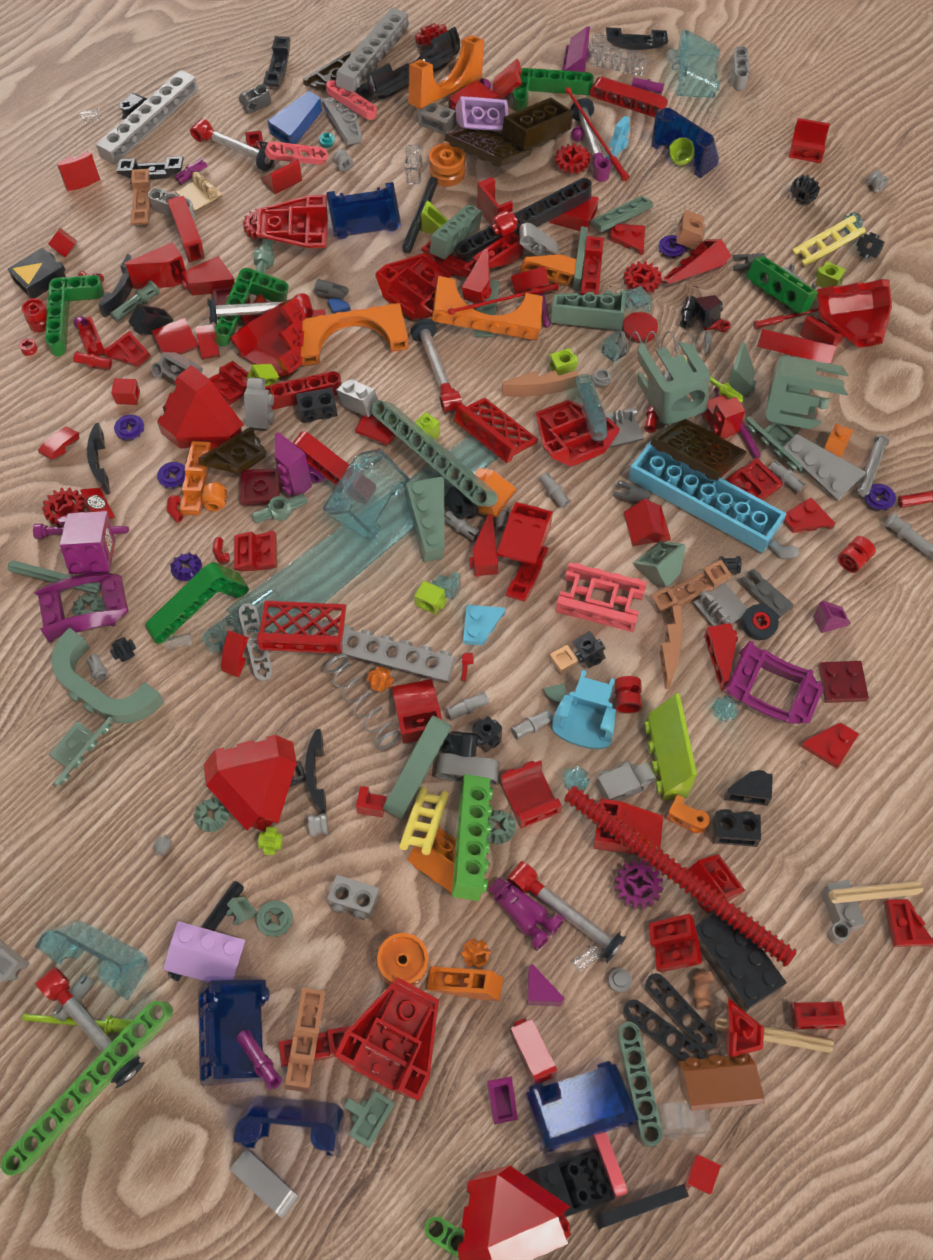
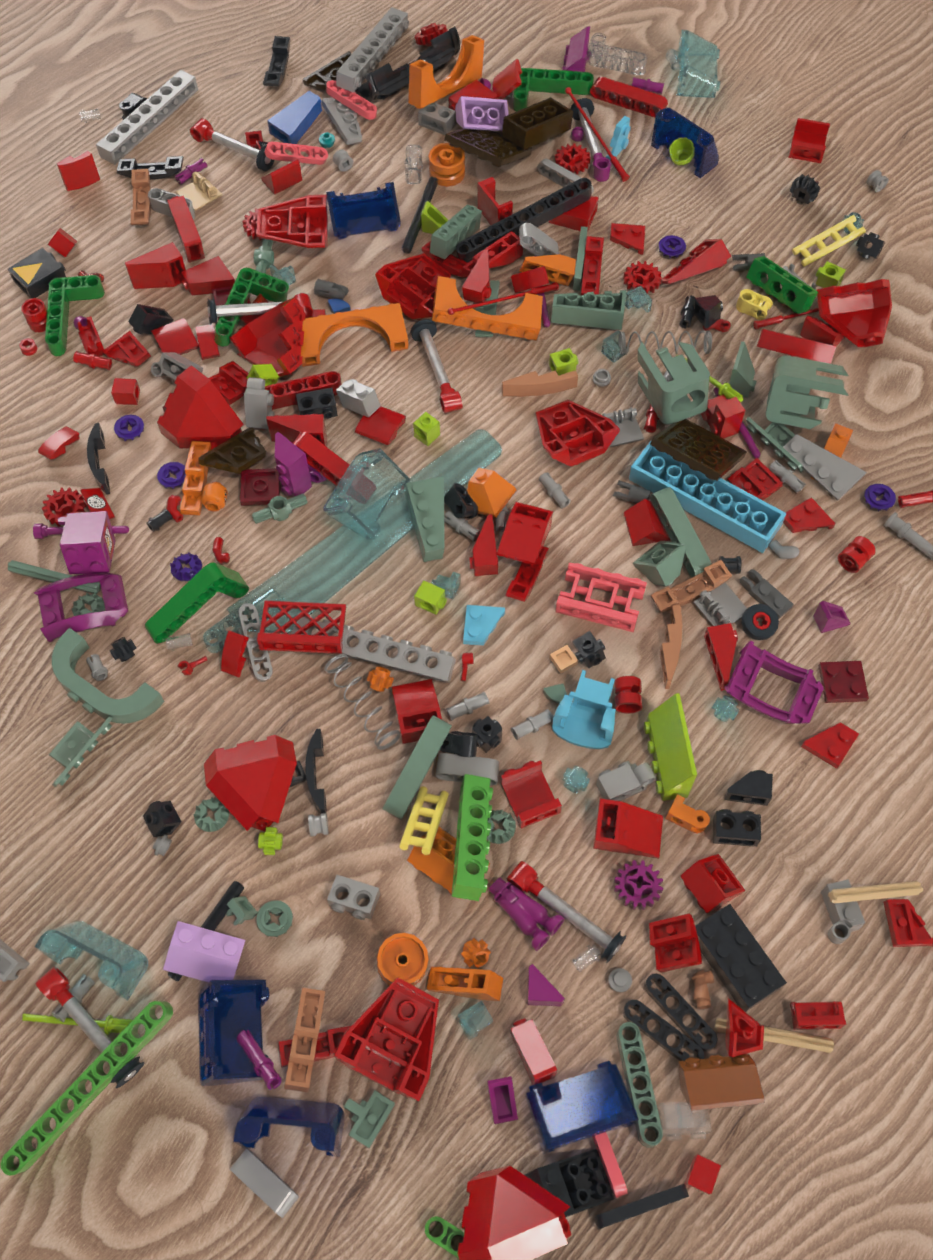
(113, 300): black slope -> none
(141, 296): sand green pin -> none
(160, 519): none -> black pin
(161, 818): none -> black brick
(188, 671): none -> red hand
(255, 551): red slope -> none
(257, 98): dark grey piece -> none
(285, 274): none -> clear light blue panel
(292, 425): none -> red slope
(370, 803): red panel -> none
(400, 423): sand green beam -> none
(475, 1019): none -> clear light blue panel
(490, 435): red fence -> none
(504, 223): red head -> none
(550, 169): none -> light grey beam
(591, 407): clear light blue beam -> none
(621, 213): sand green tile -> none
(636, 41): black slope -> none
(642, 324): red tile -> none
(680, 530): none -> sand green beam
(681, 876): red piece -> none
(690, 229): nougat brick -> none
(740, 68): light grey beam -> none
(752, 303): none -> light yellow piece
(881, 442): light grey axle -> none

